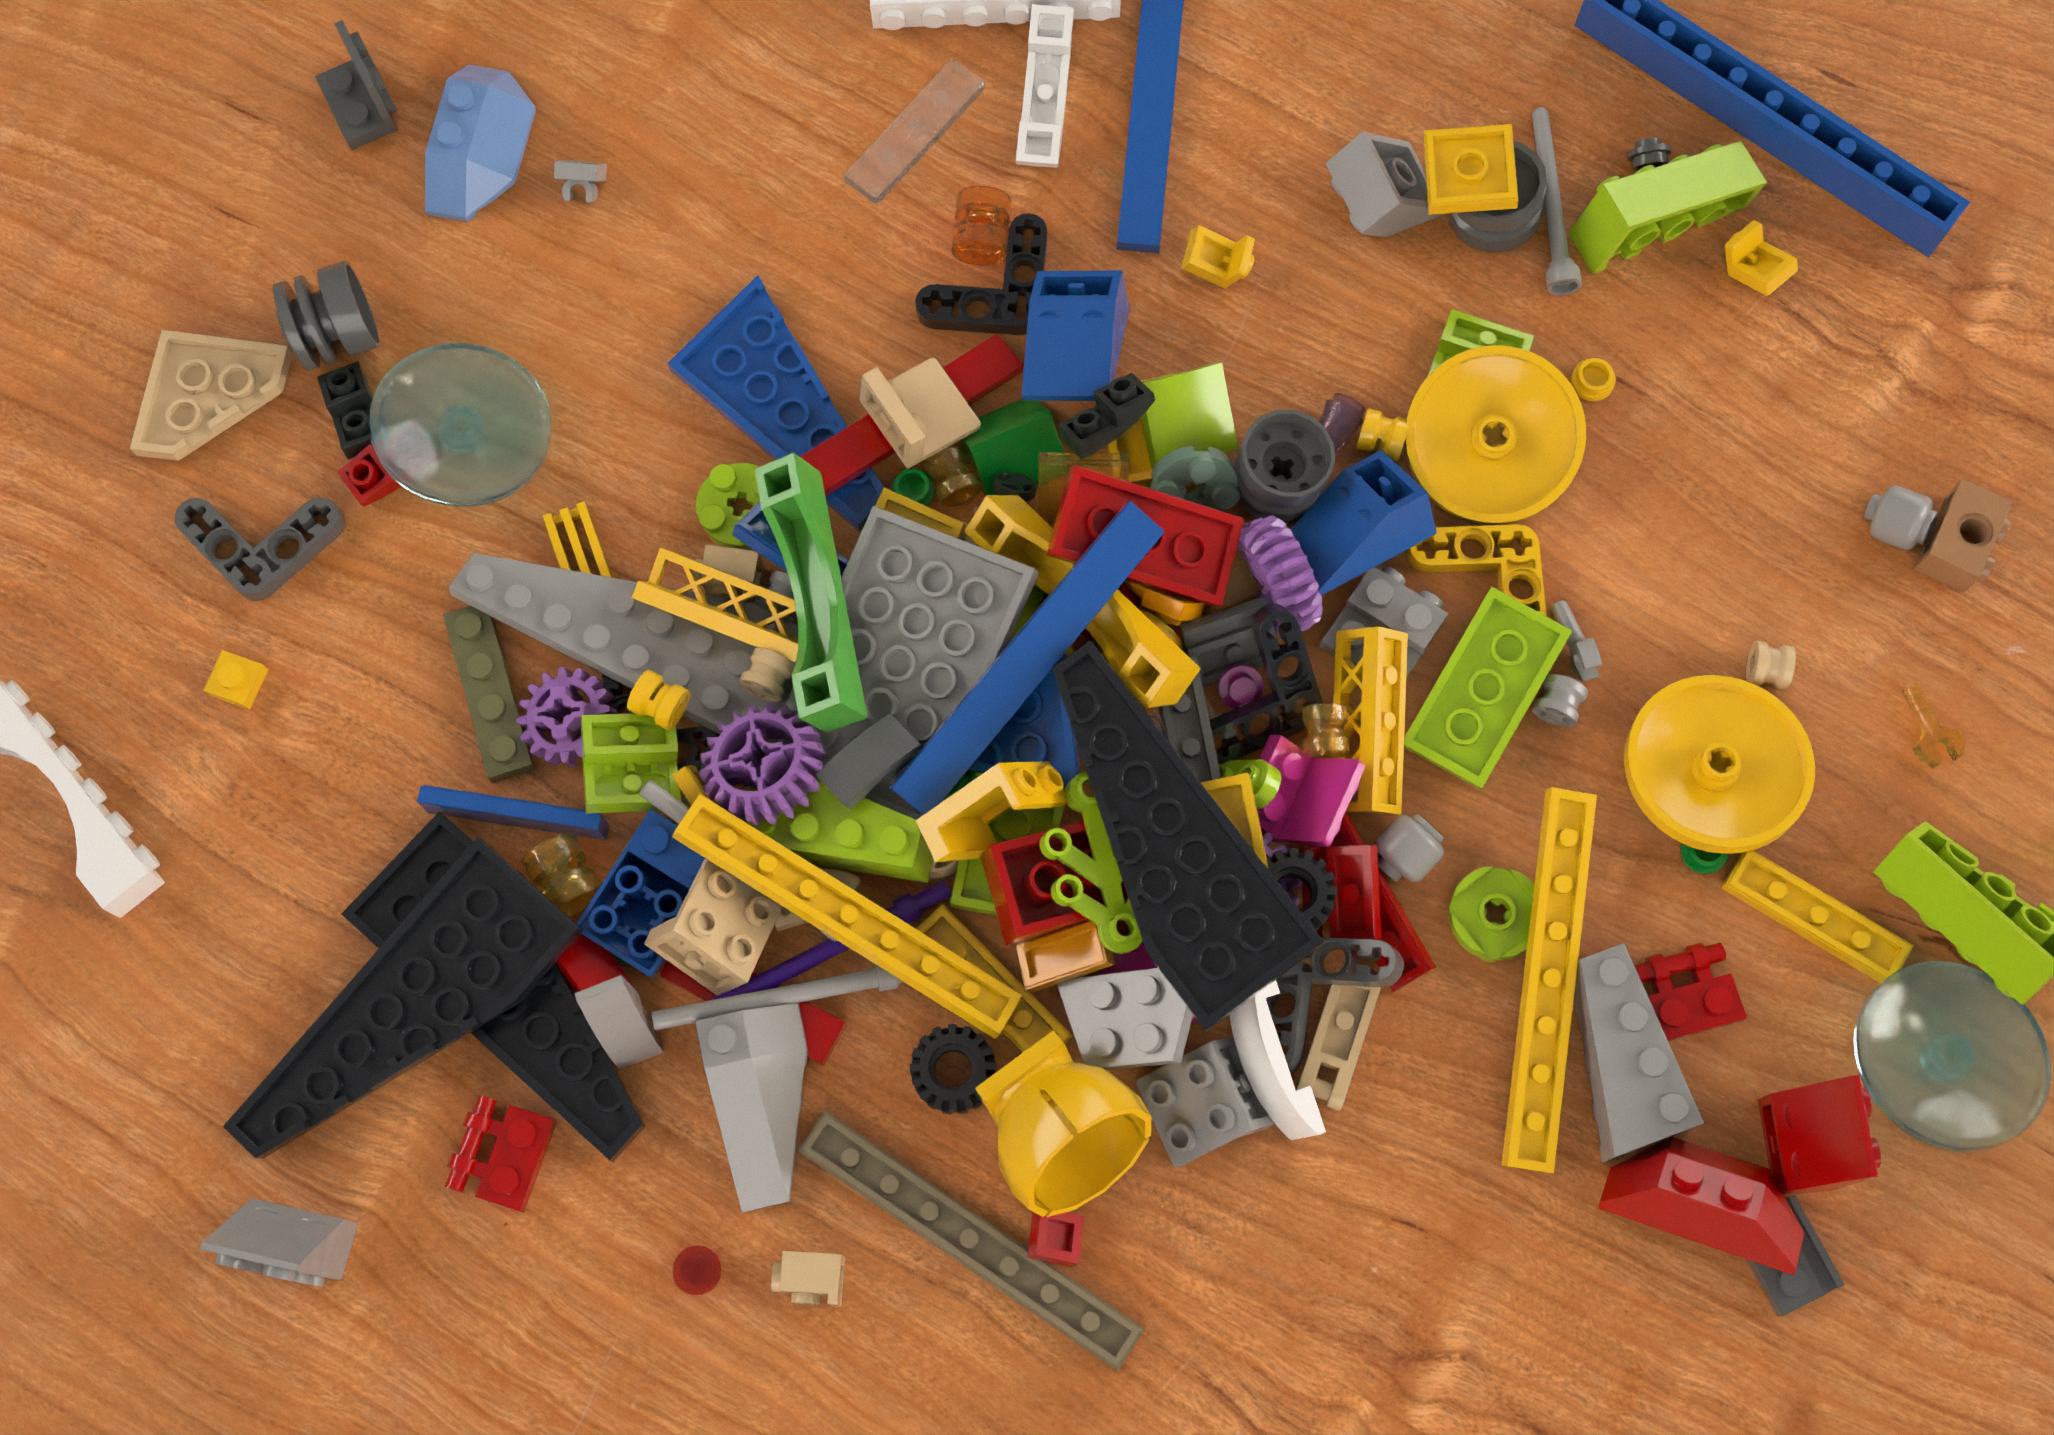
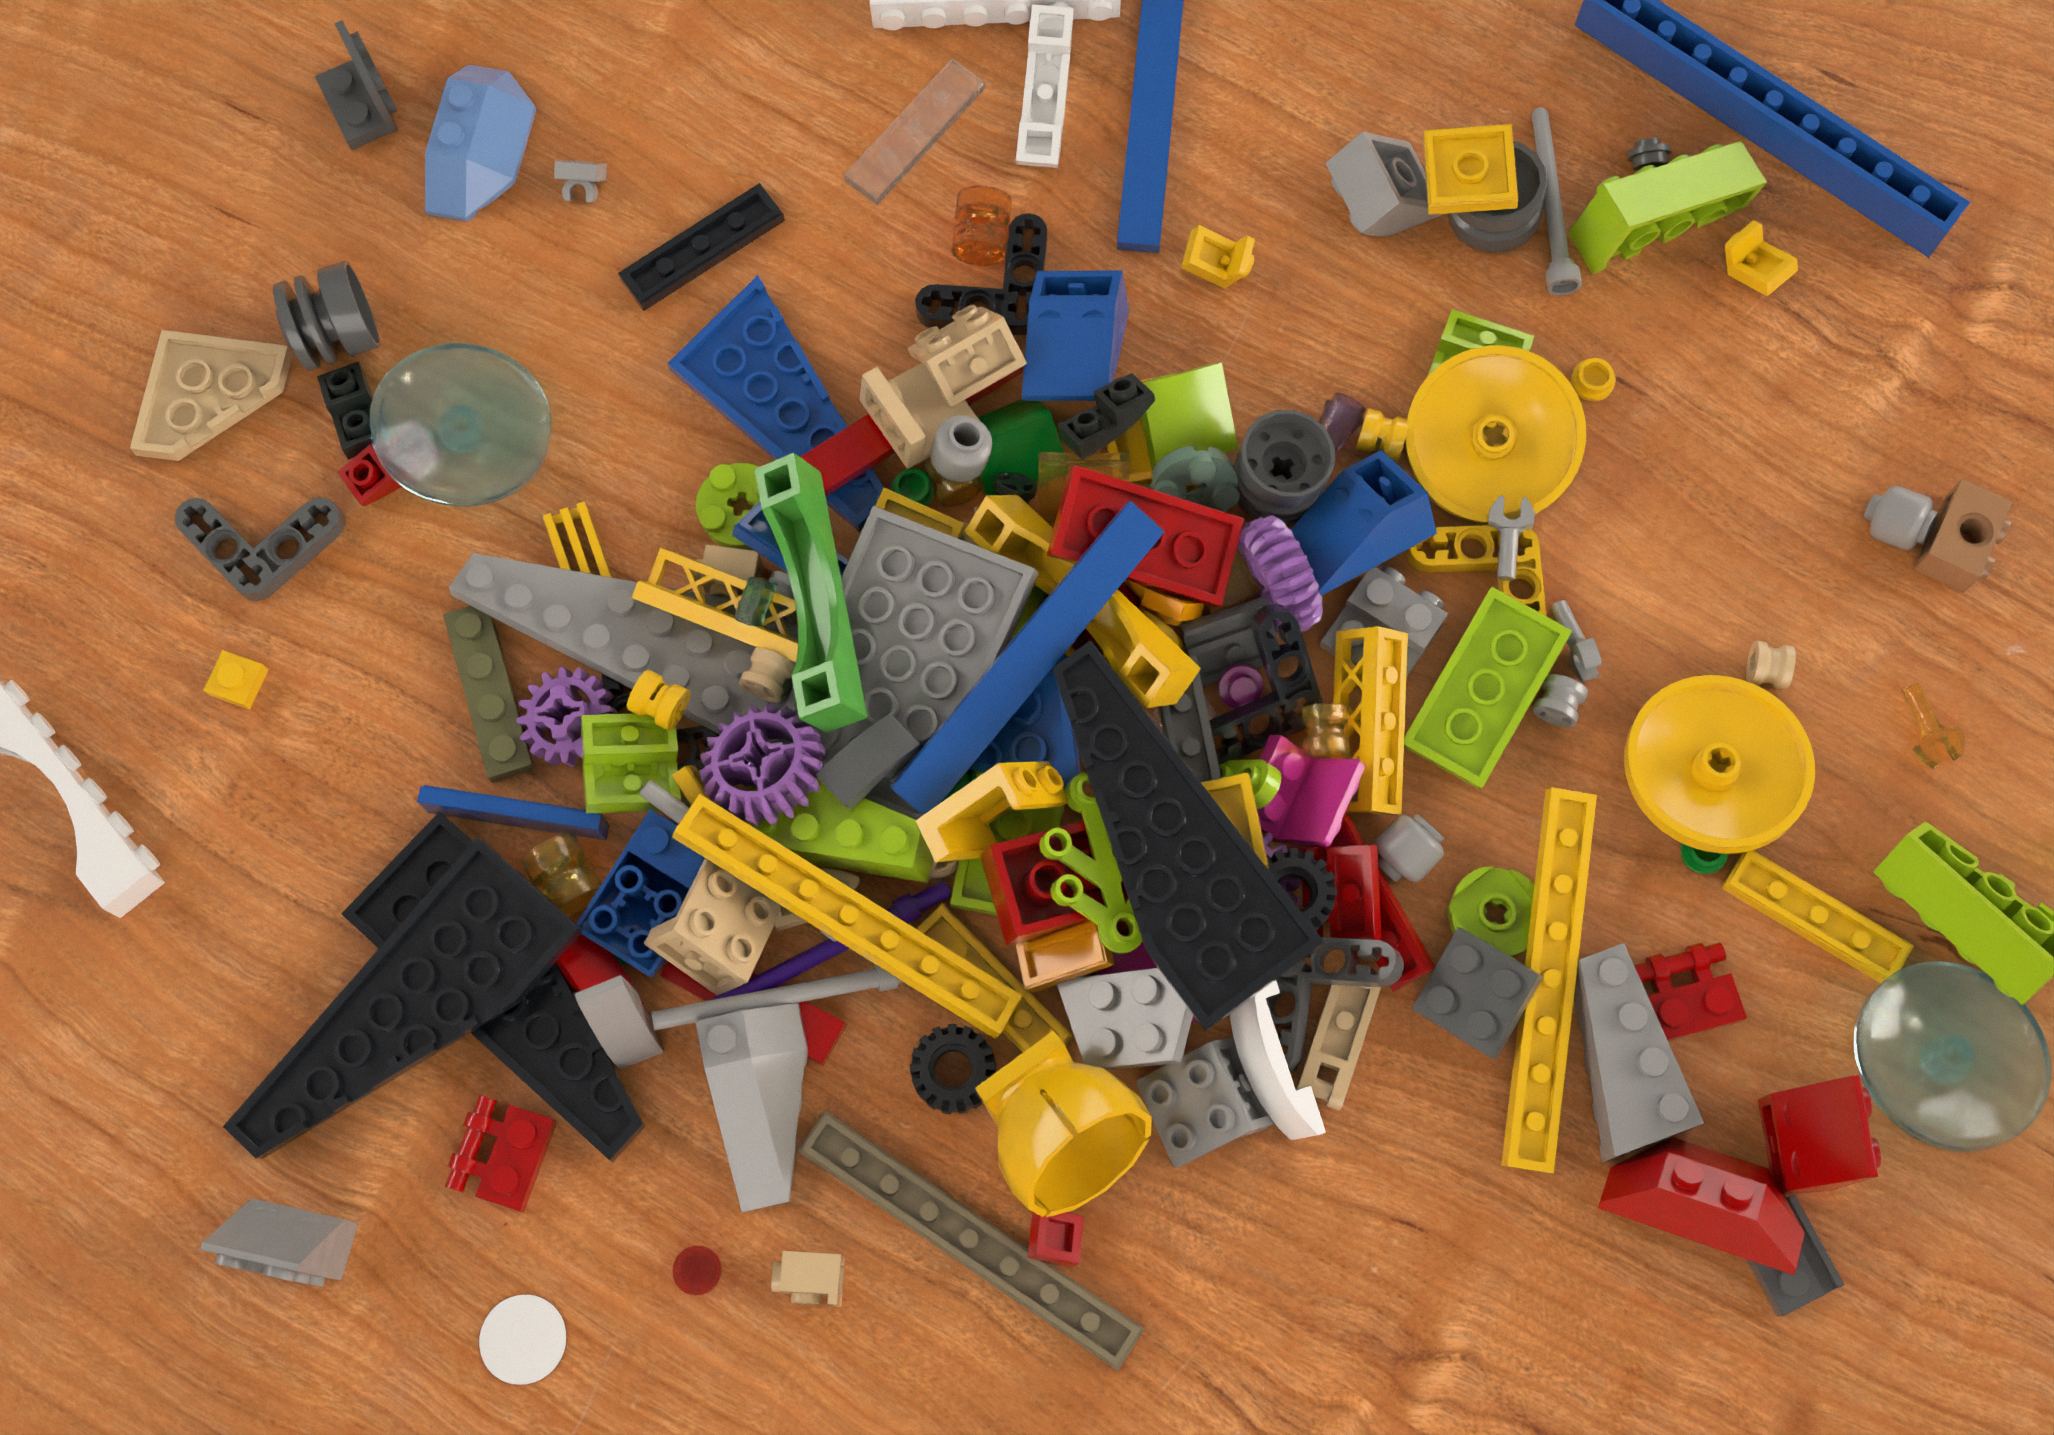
(522, 1339): none -> white sticker
(701, 247): none -> black tile
(755, 601): none -> clear green tile
(961, 448): none -> light grey head
(968, 353): none -> tan bracket
(1477, 992): none -> dark grey plate
(1509, 535): none -> light grey bar

